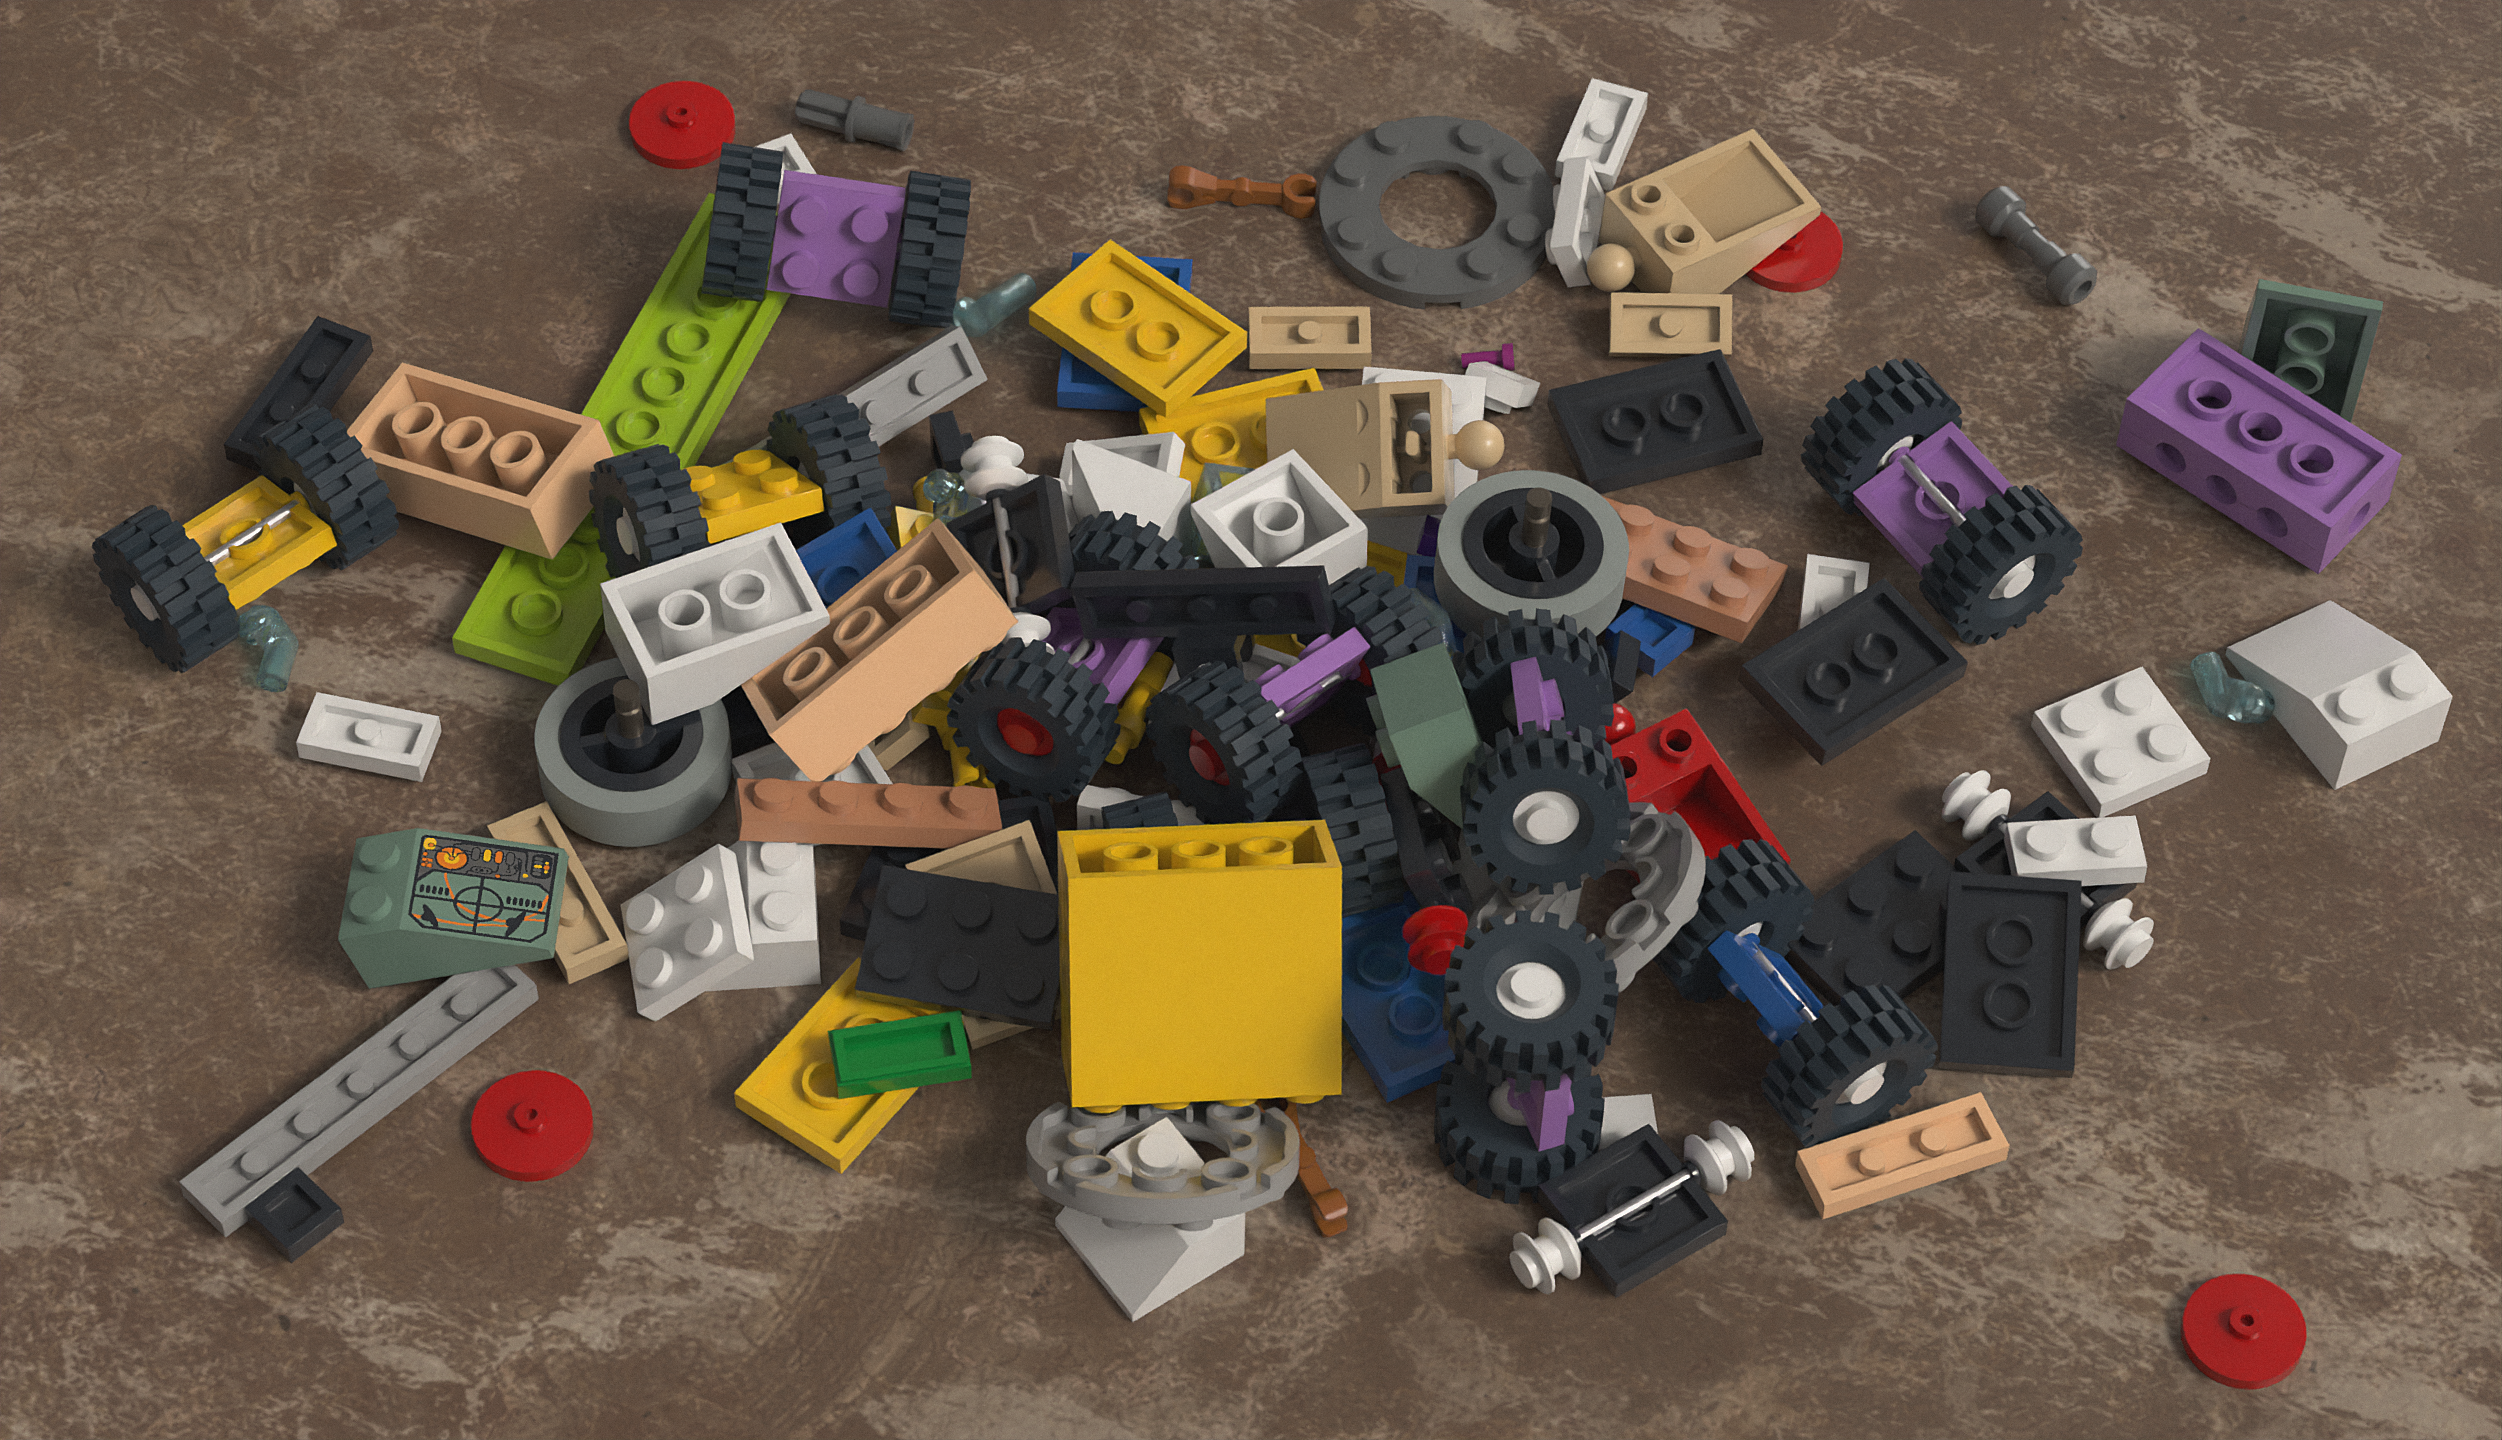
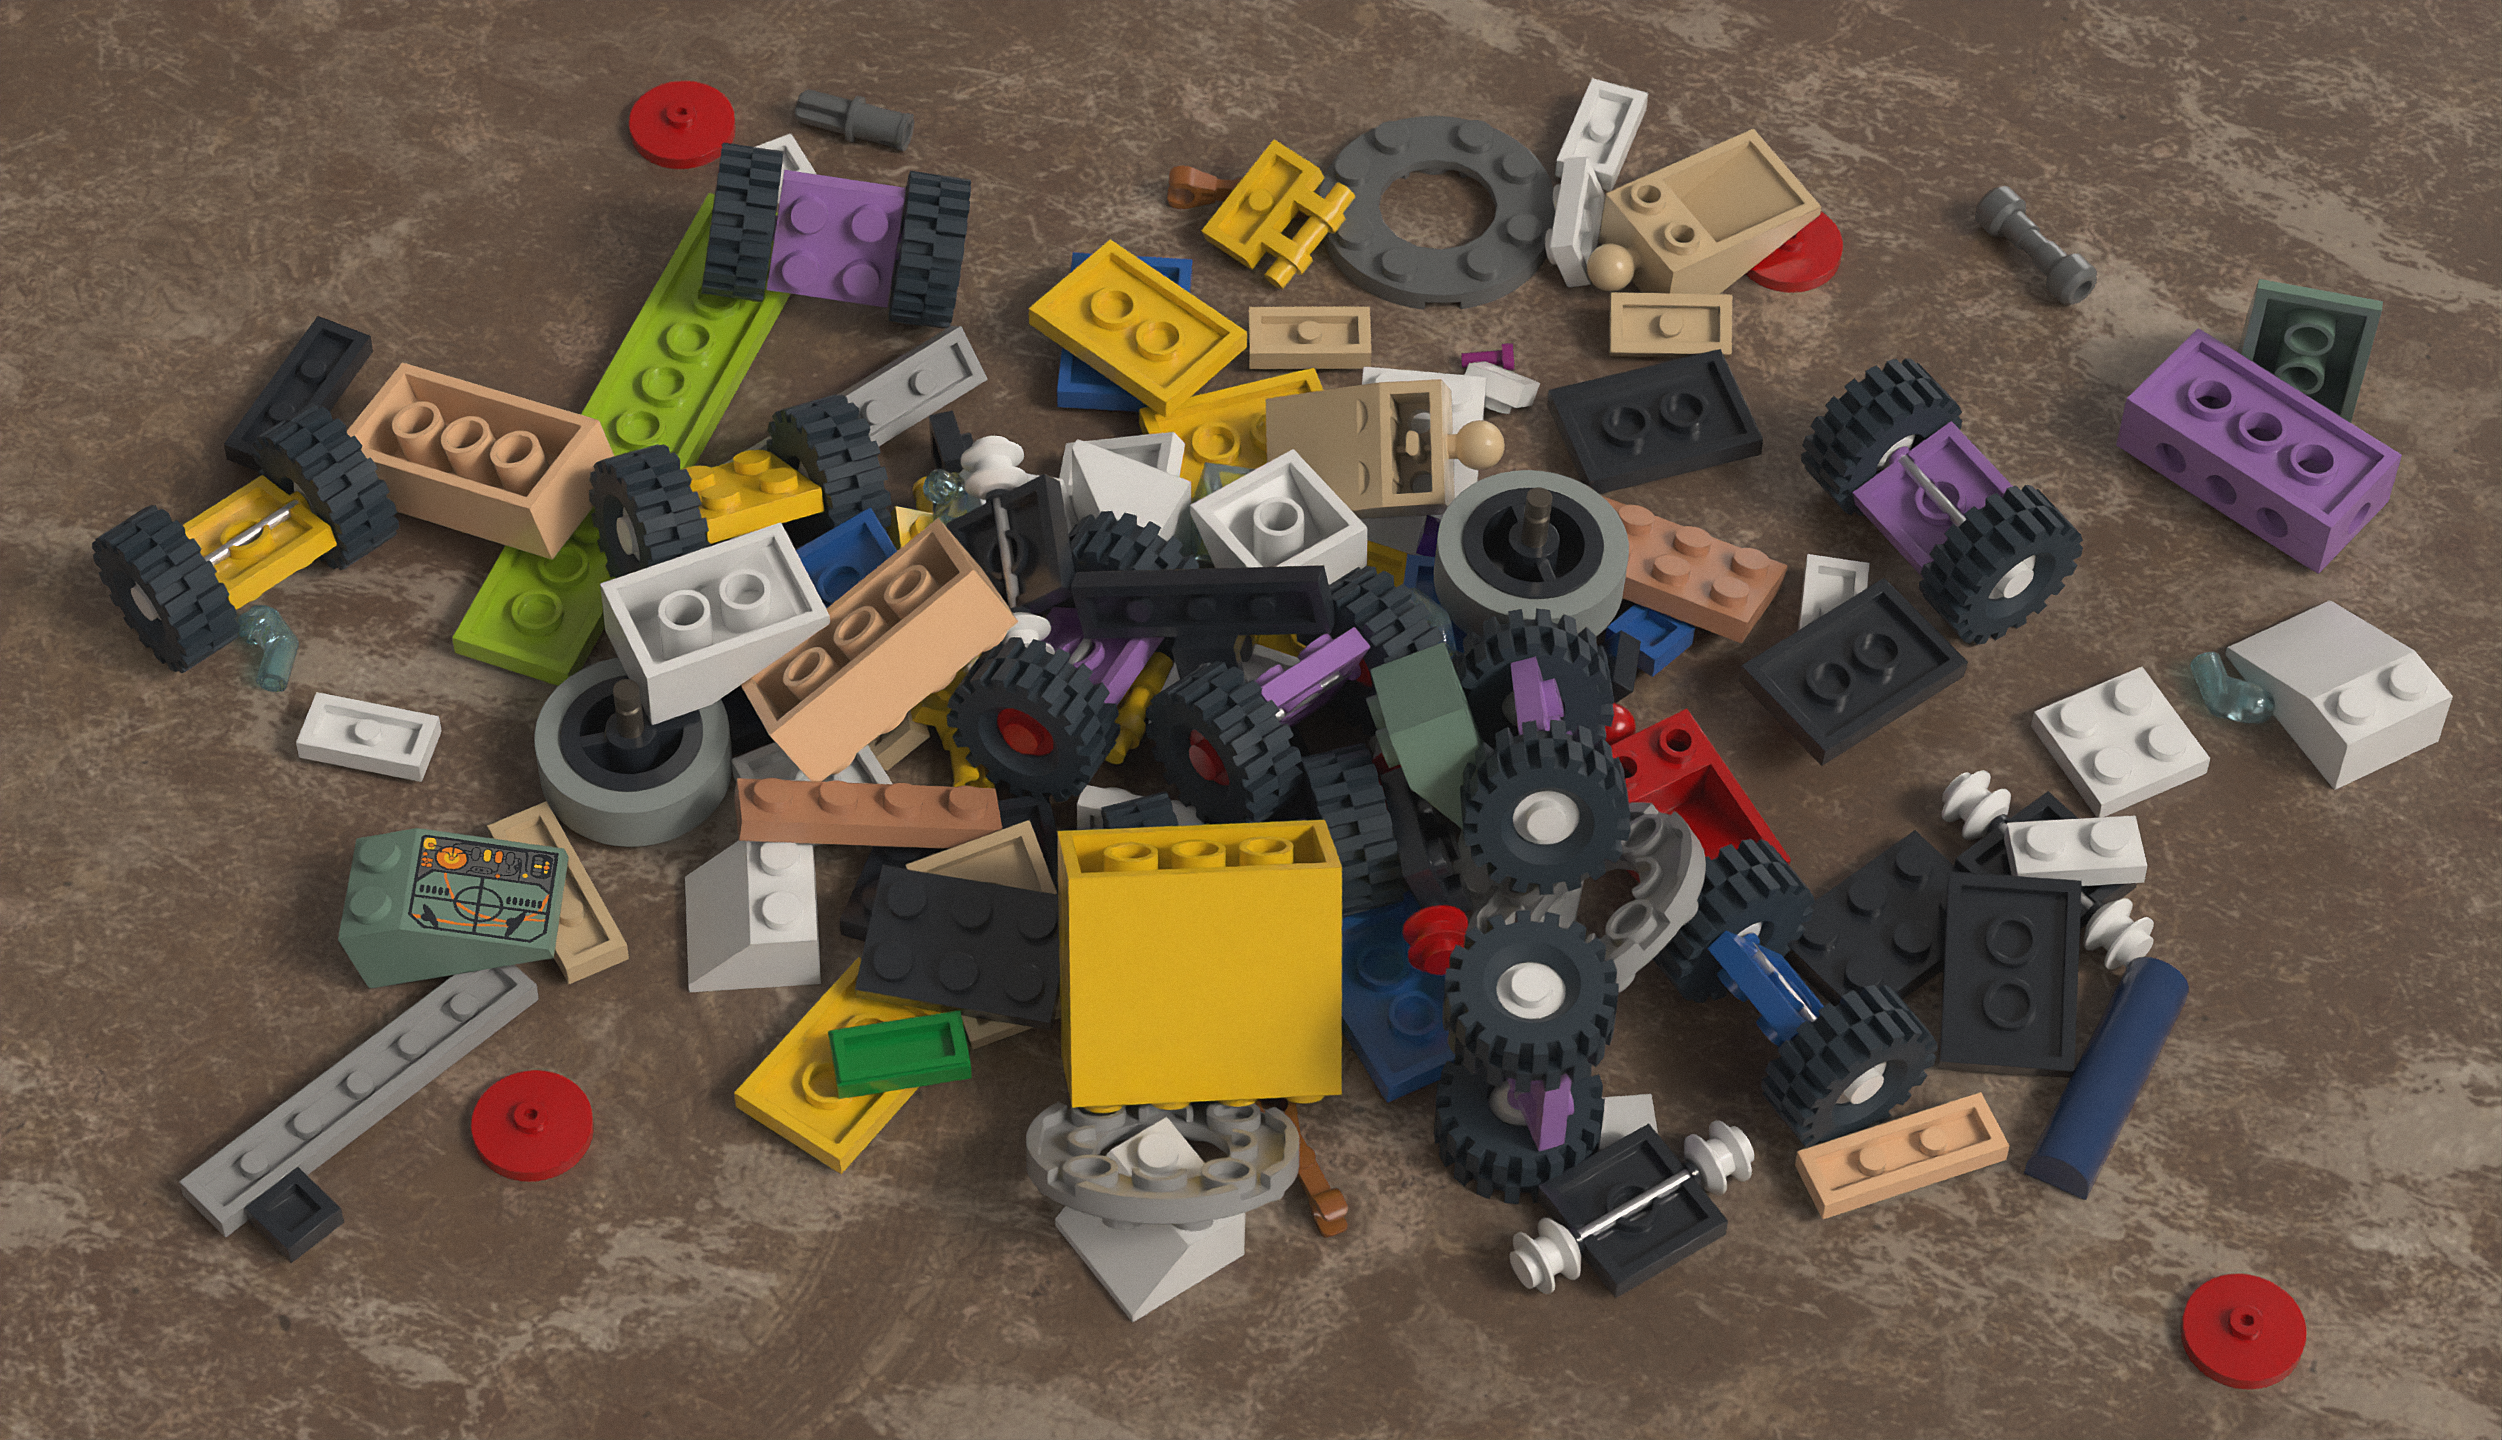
(687, 932): white plate -> none
(994, 307): clear light blue arm -> none
(1265, 204): none -> yellow plate
(2109, 1076): none -> dark blue brick

